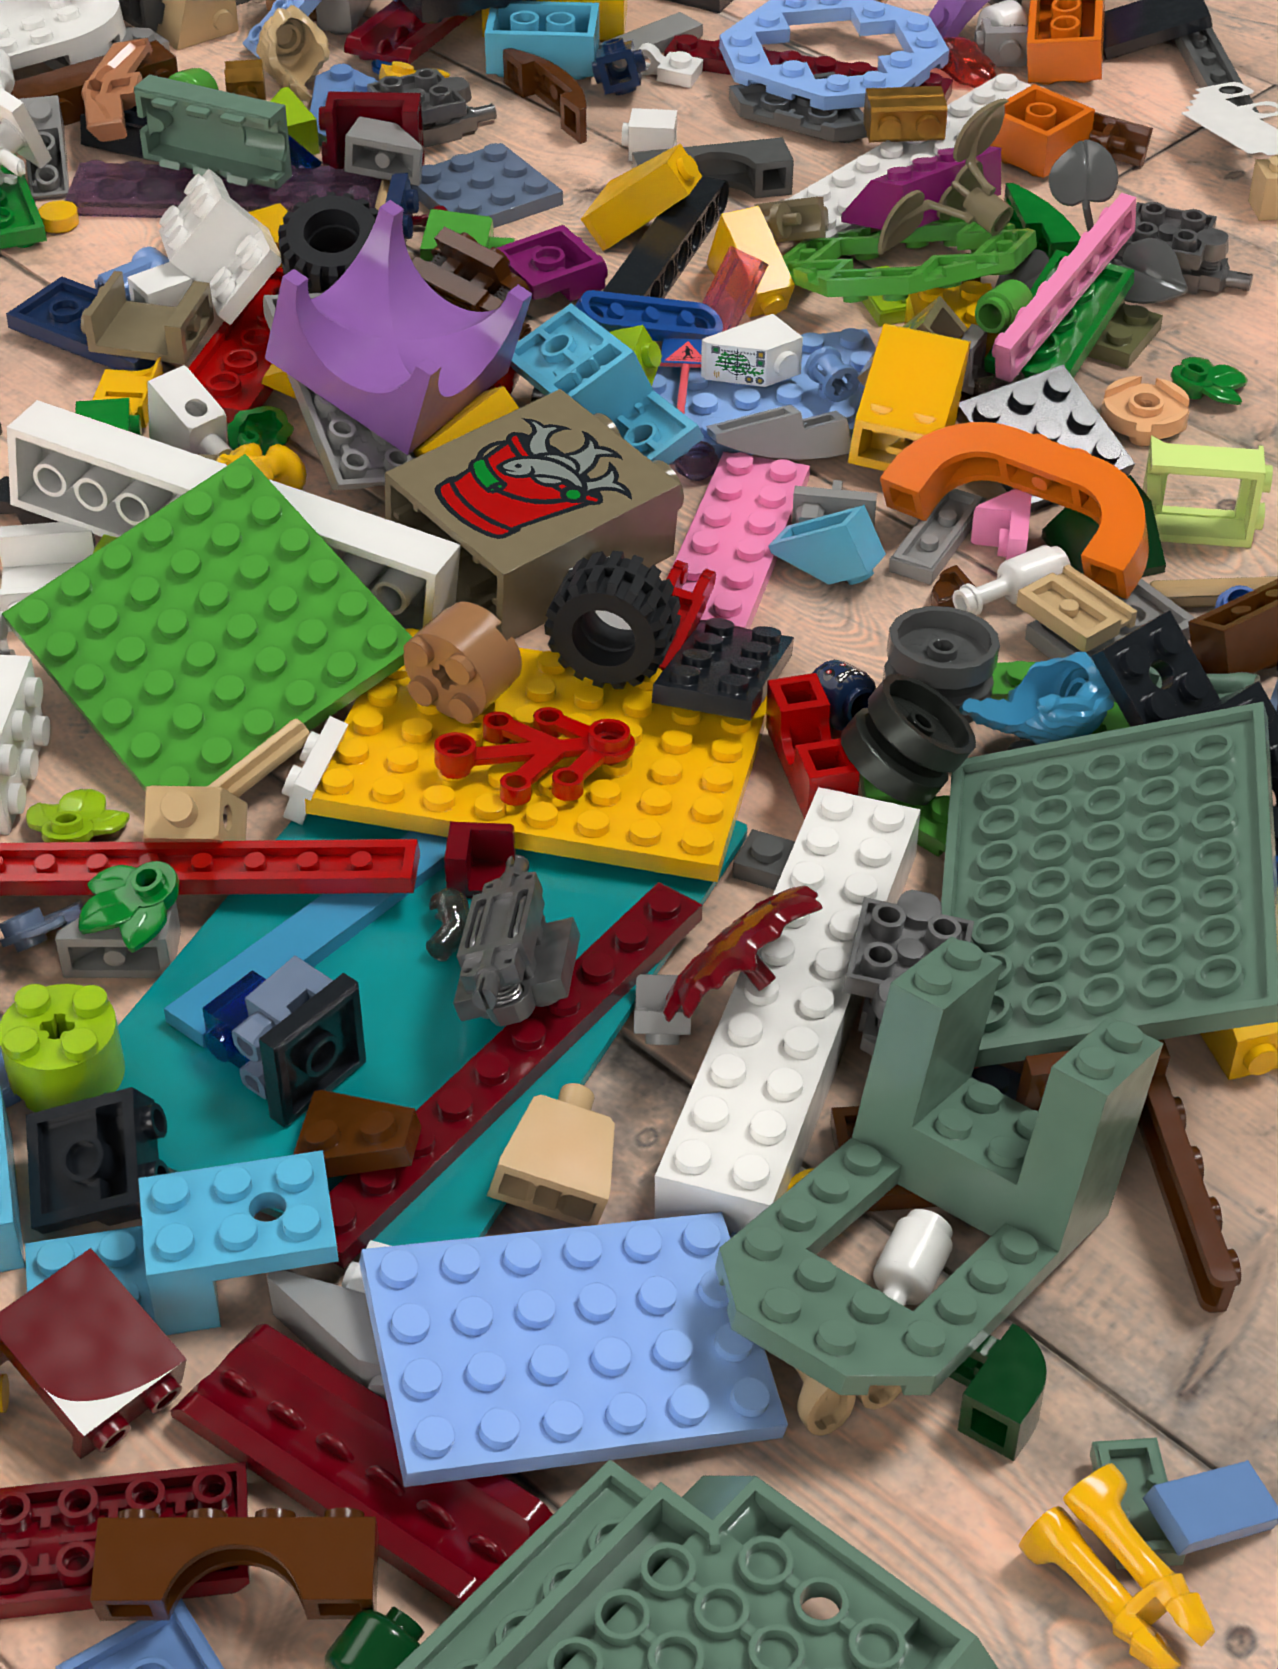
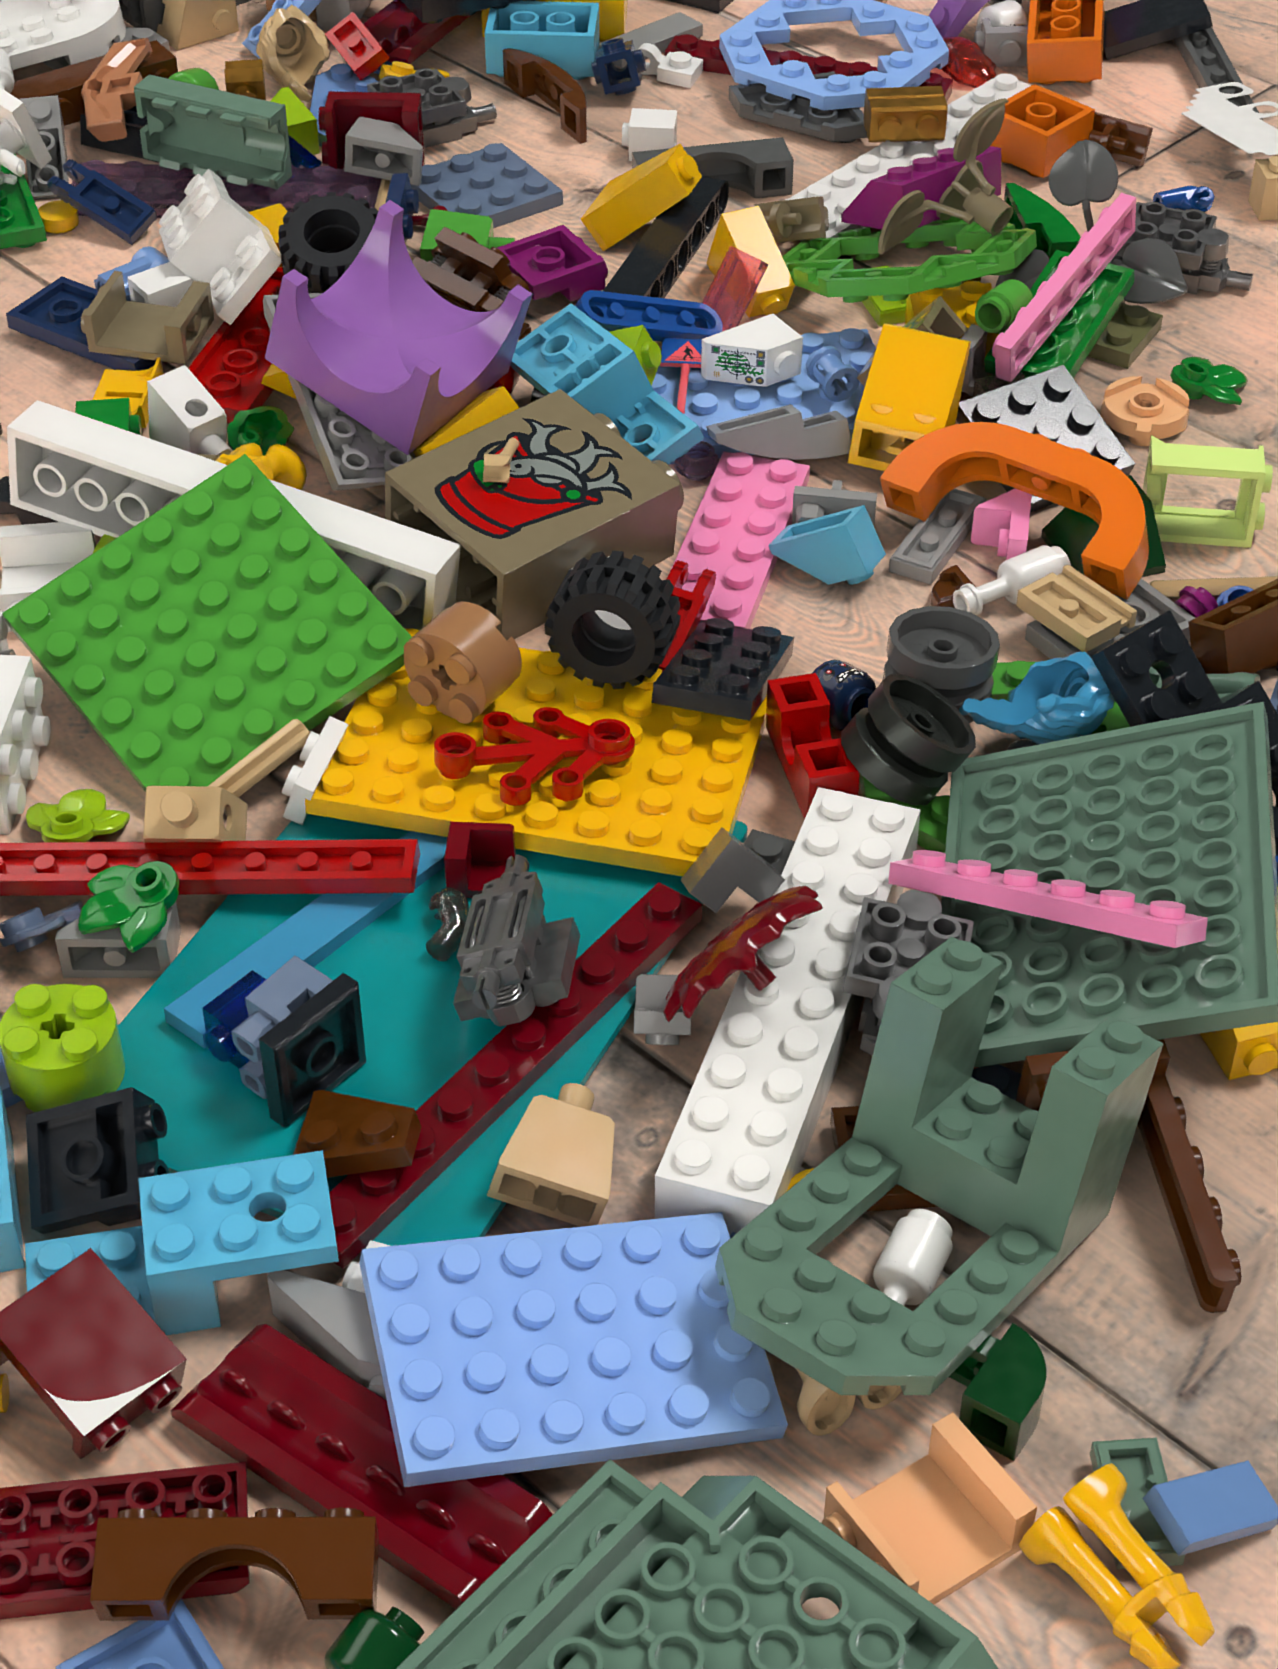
(103, 201): none -> dark blue hinge
(357, 46): none -> plate
(498, 465): none -> tan hand
(725, 866): none -> dark grey piece
(937, 1517): none -> light nougat panel
(1060, 901): none -> bright pink plate
(1186, 198): none -> blue arm
(1196, 601): none -> magenta plate

